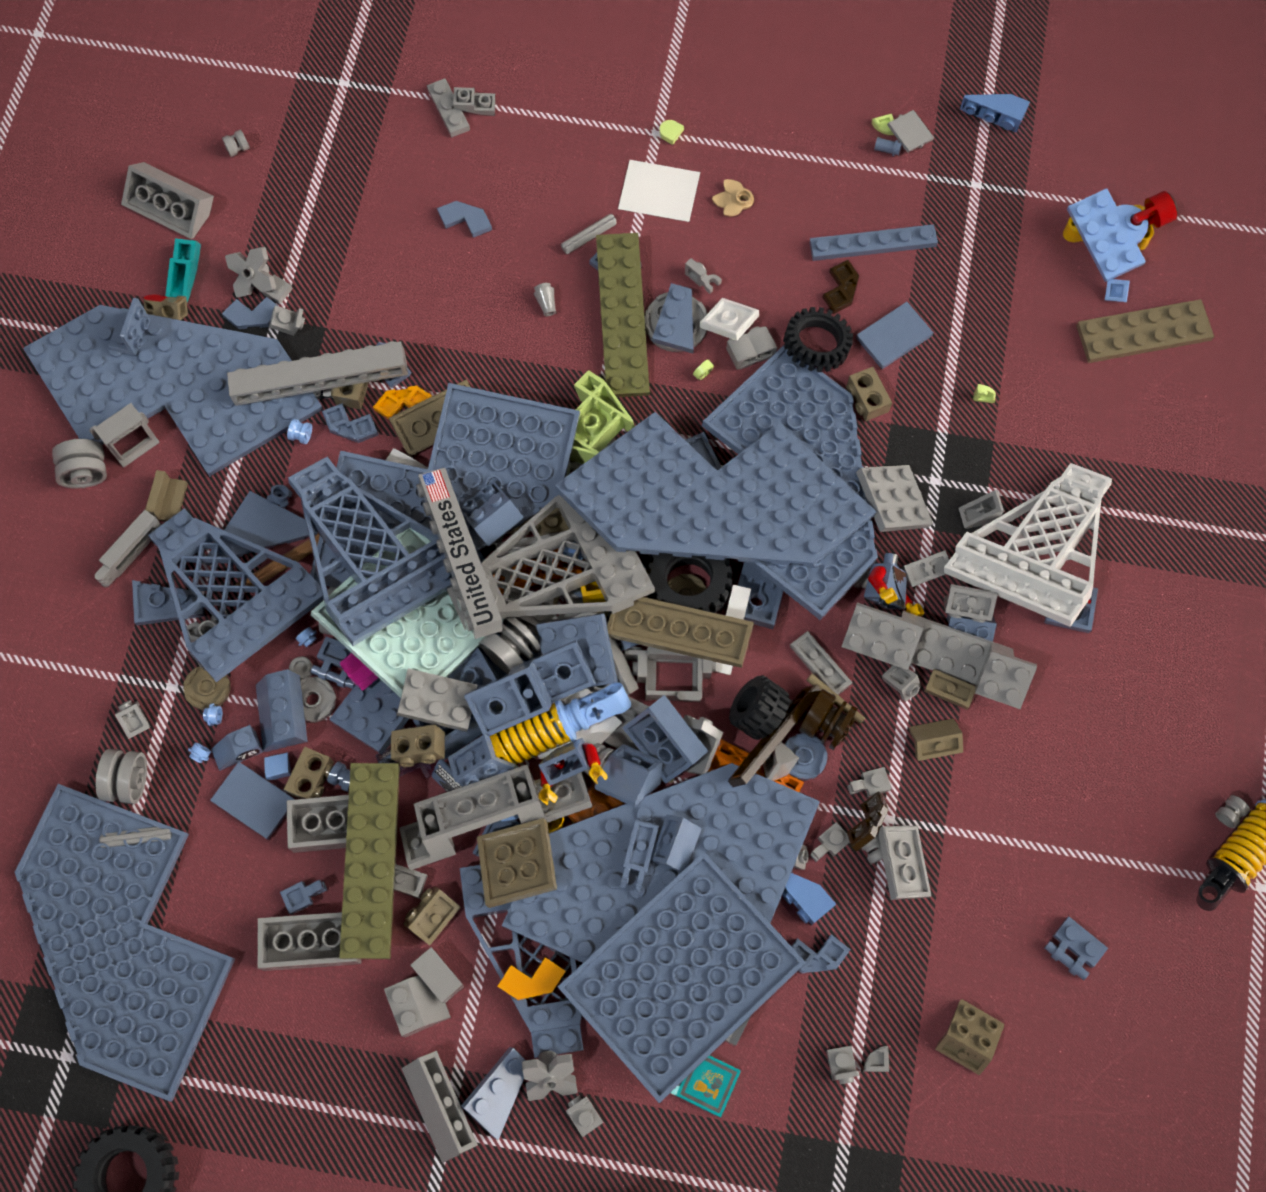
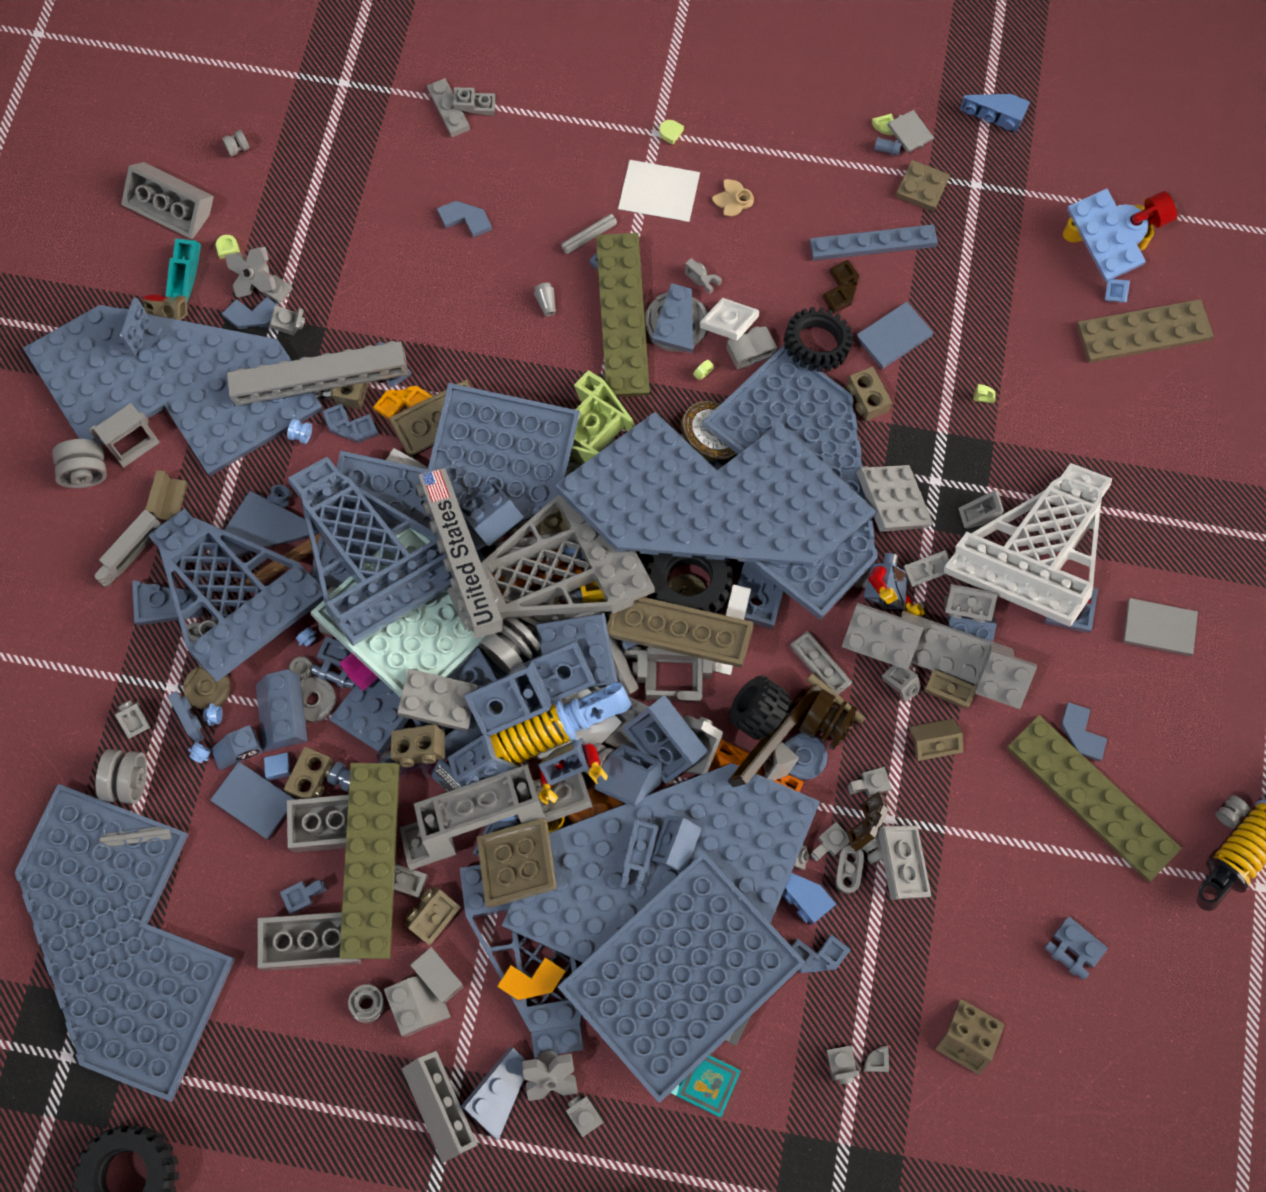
(190, 723): none -> sand blue plate
(226, 245): none -> yellowish green tile
(361, 993): none -> light grey wheel
(699, 438): none -> tile
(849, 870): none -> light grey plate
(922, 185): none -> dark tan plate
(1074, 725): none -> sand blue tile
(1094, 798): none -> olive plate
(1160, 627): none -> light grey tile

